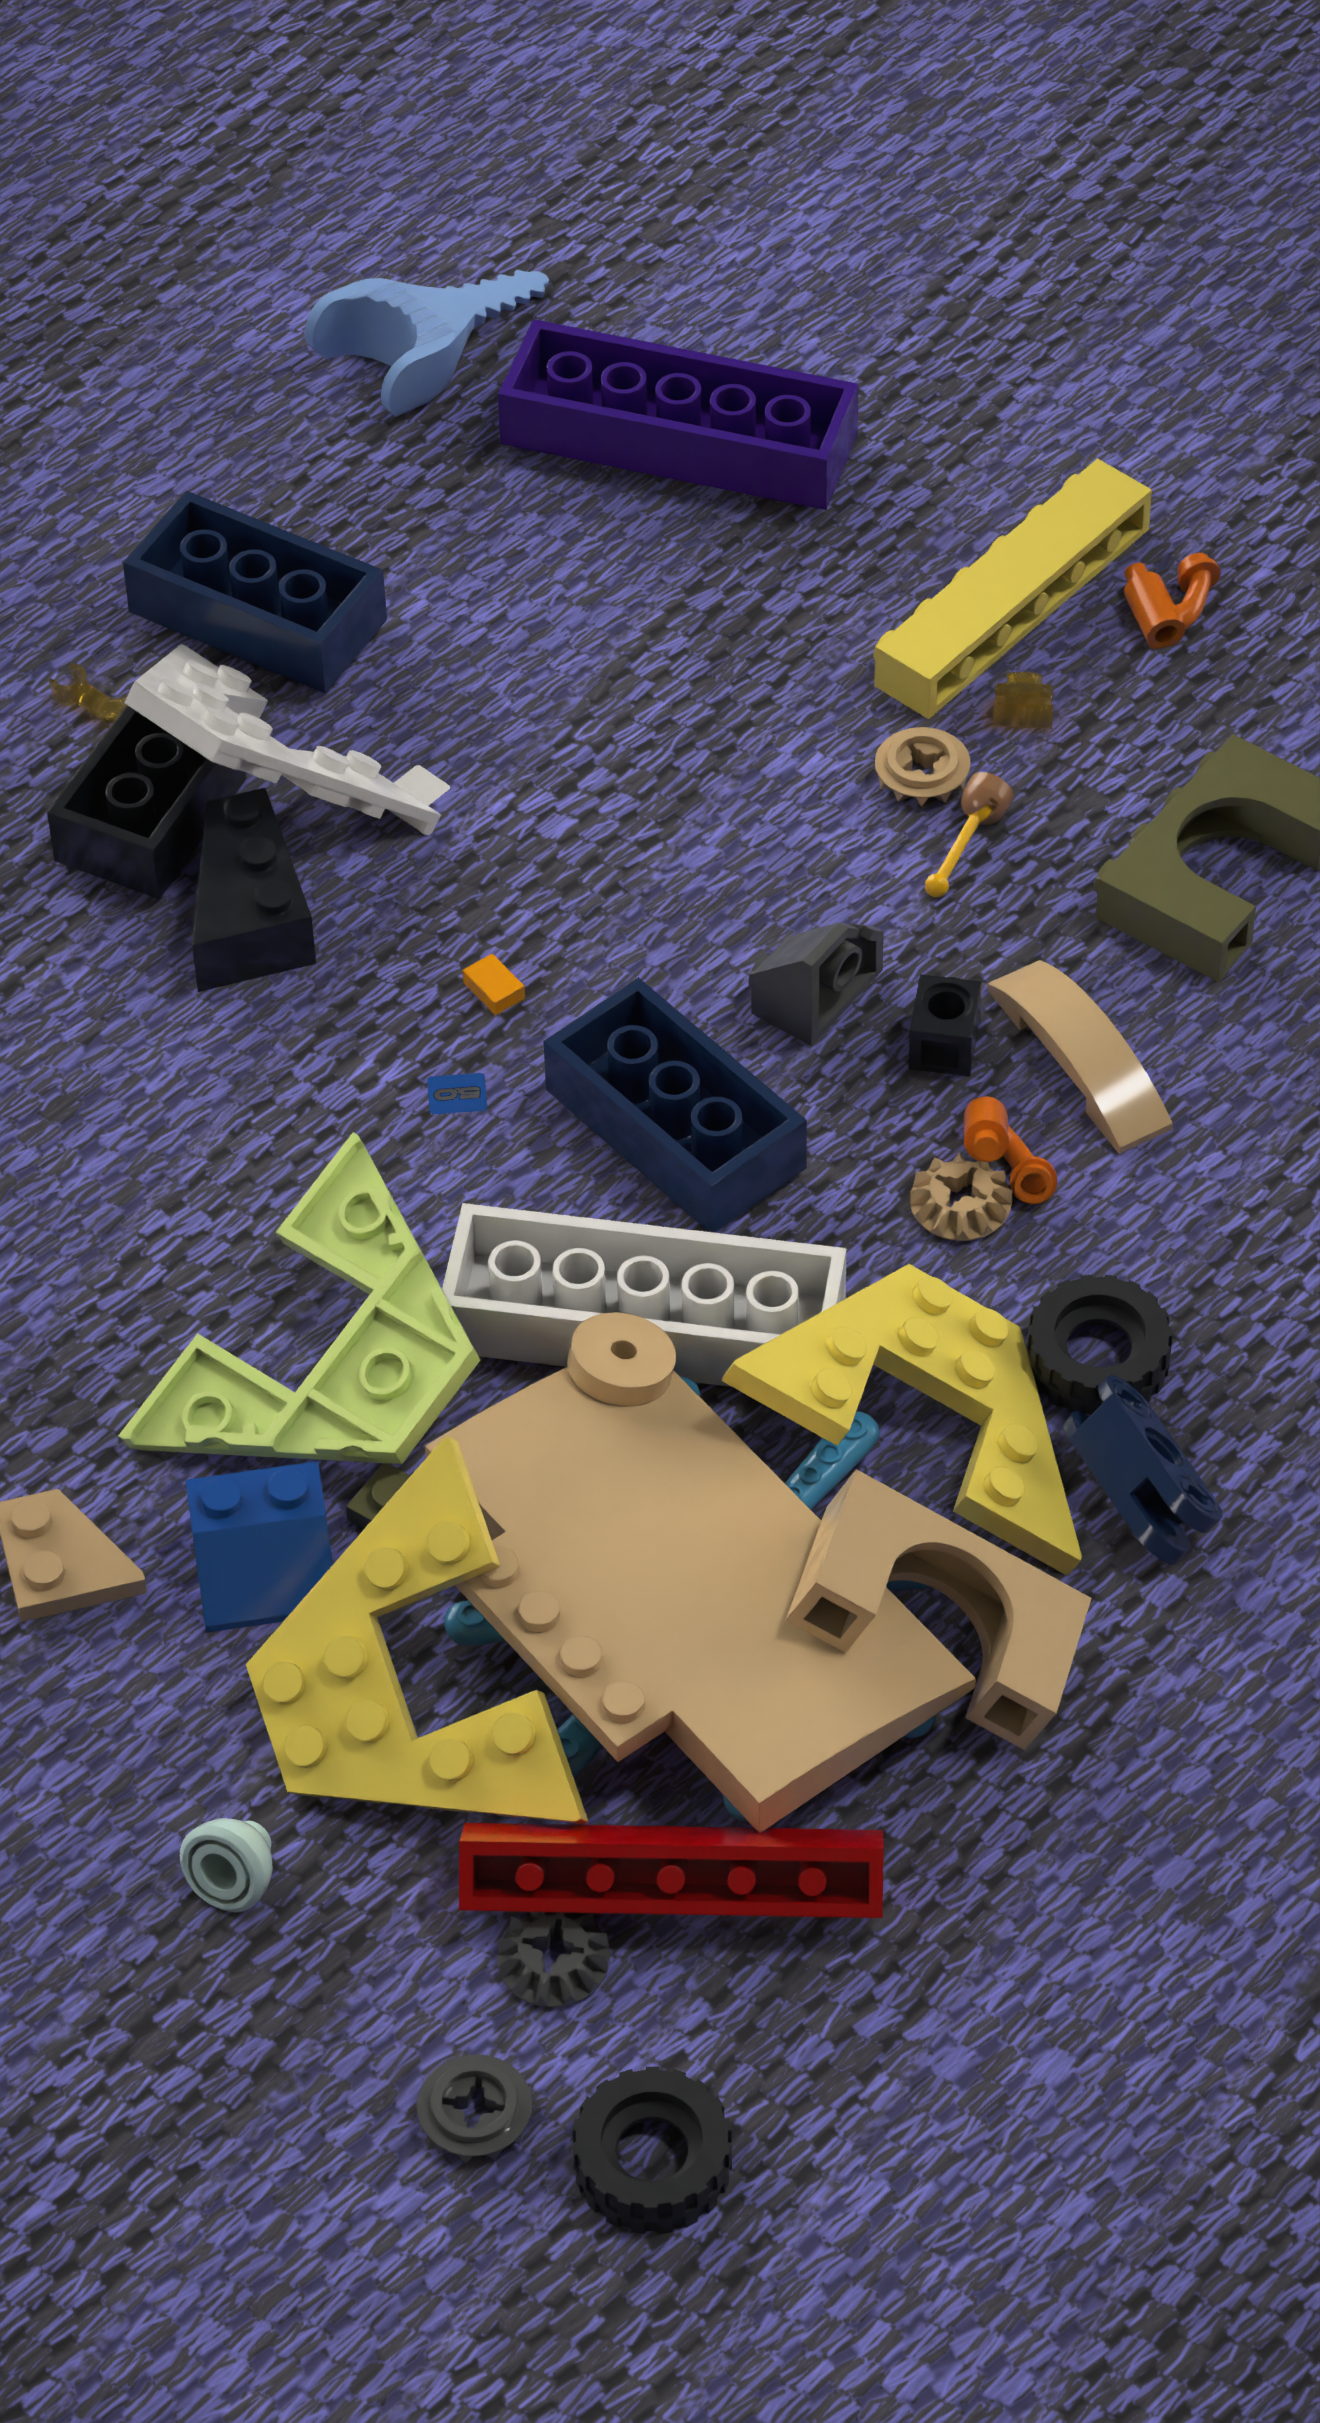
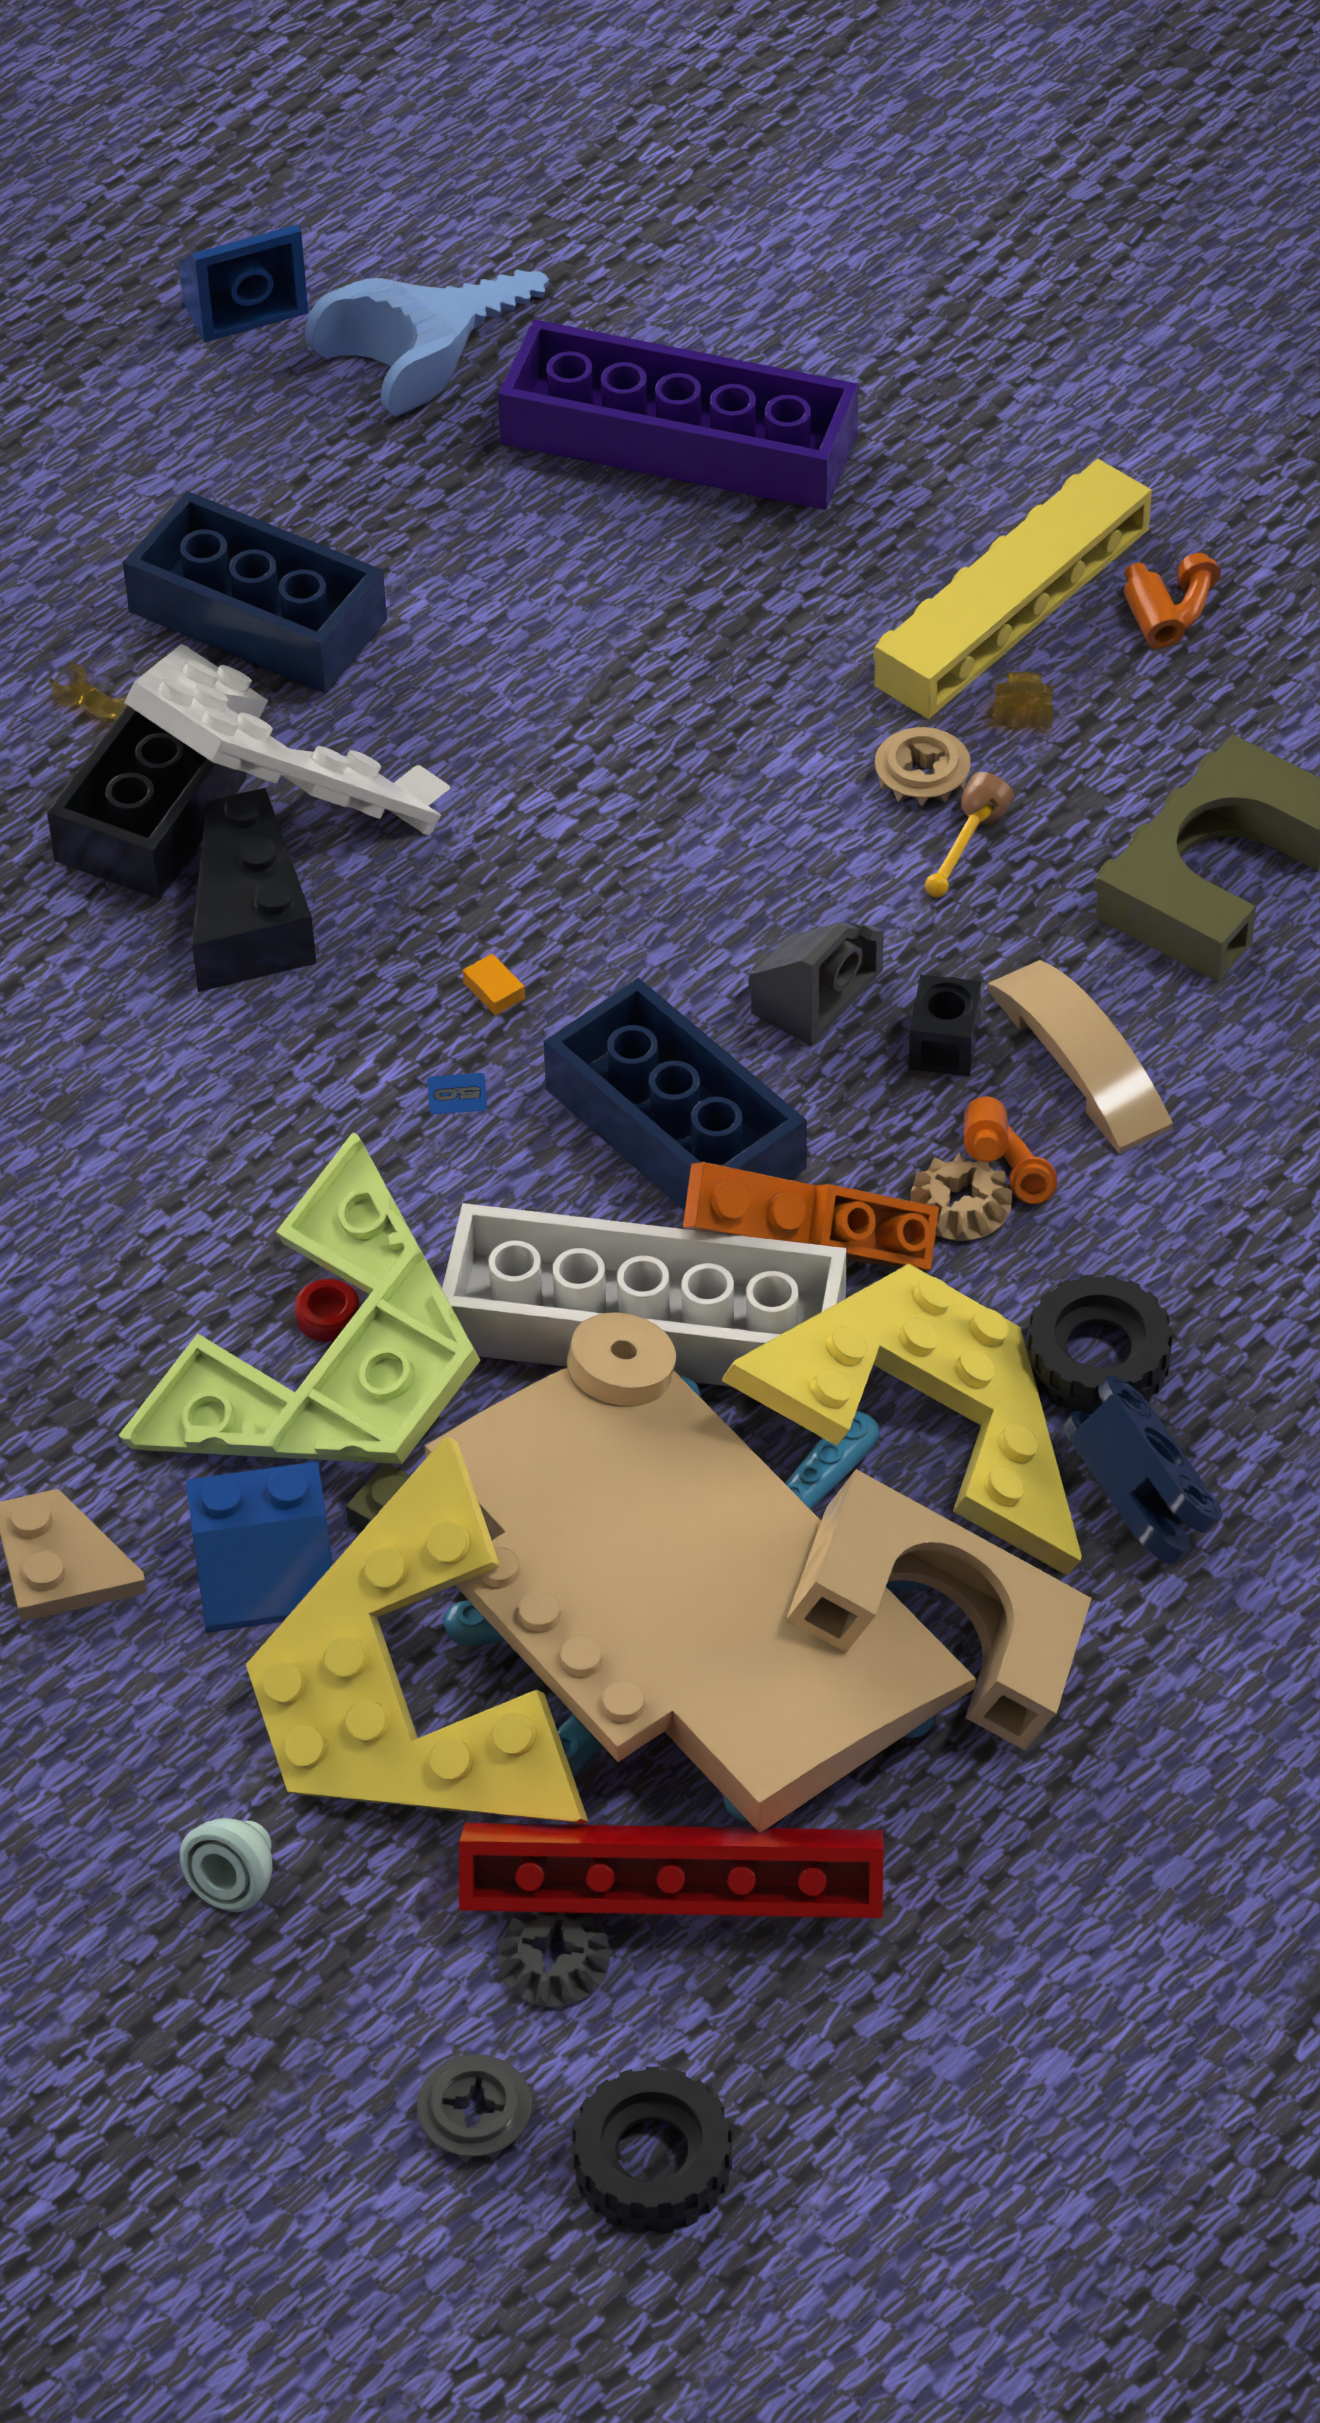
(245, 283): none -> blue slope
(325, 1308): none -> red tile
(768, 1207): none -> orange slope

